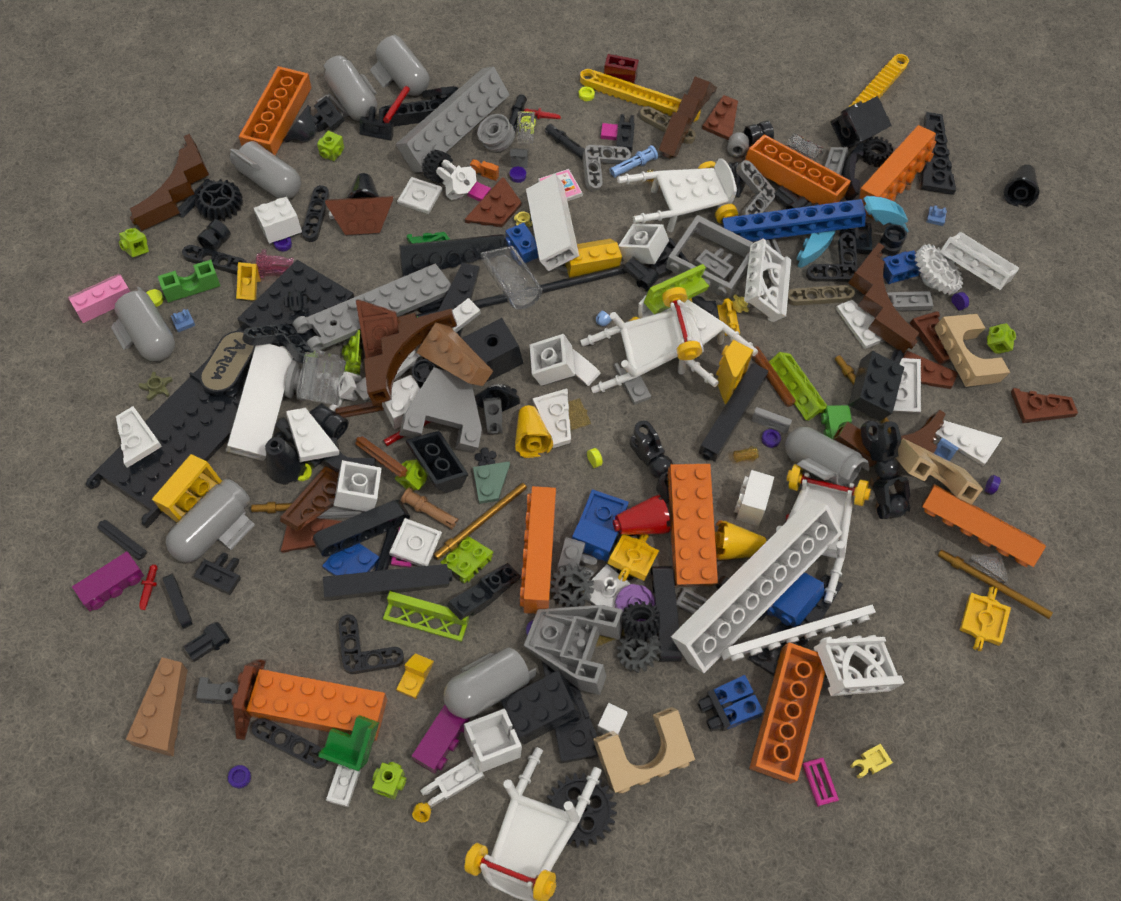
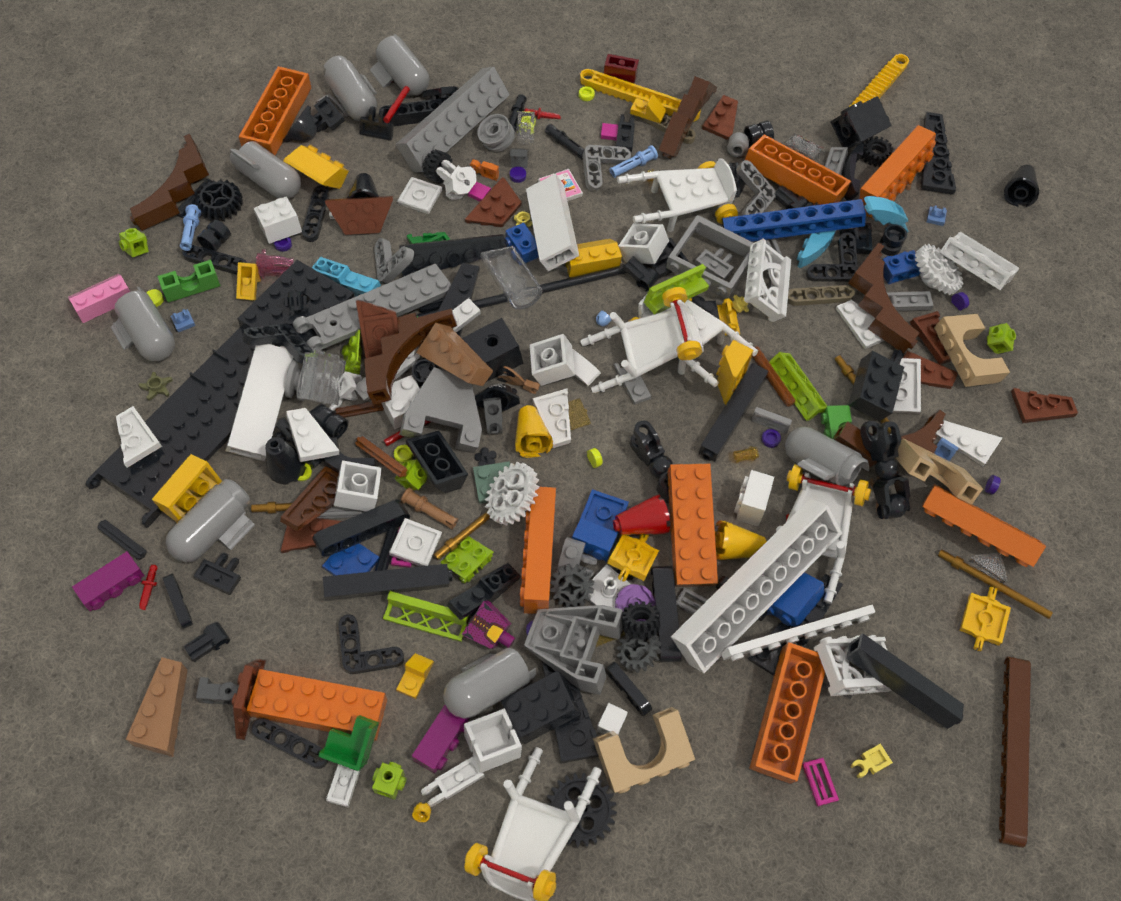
(191, 222): none -> light blue pin
(226, 364): dark tan tile -> none
(239, 776): dark purple tile -> none
(317, 166): none -> yellow slope
(330, 146): lime brick -> none
(342, 275): none -> medium azure slope
(390, 266): none -> light grey beam
(403, 453): none -> neon yellow tile
(489, 627): none -> torso
(512, 493): none -> white gear
(515, 379): none -> medium nougat piece
(633, 693): none -> black beam
(648, 110): none -> yellow slope
(731, 705): blue hips -> none
(905, 681): none -> black brick
(1016, 753): none -> reddish brown beam

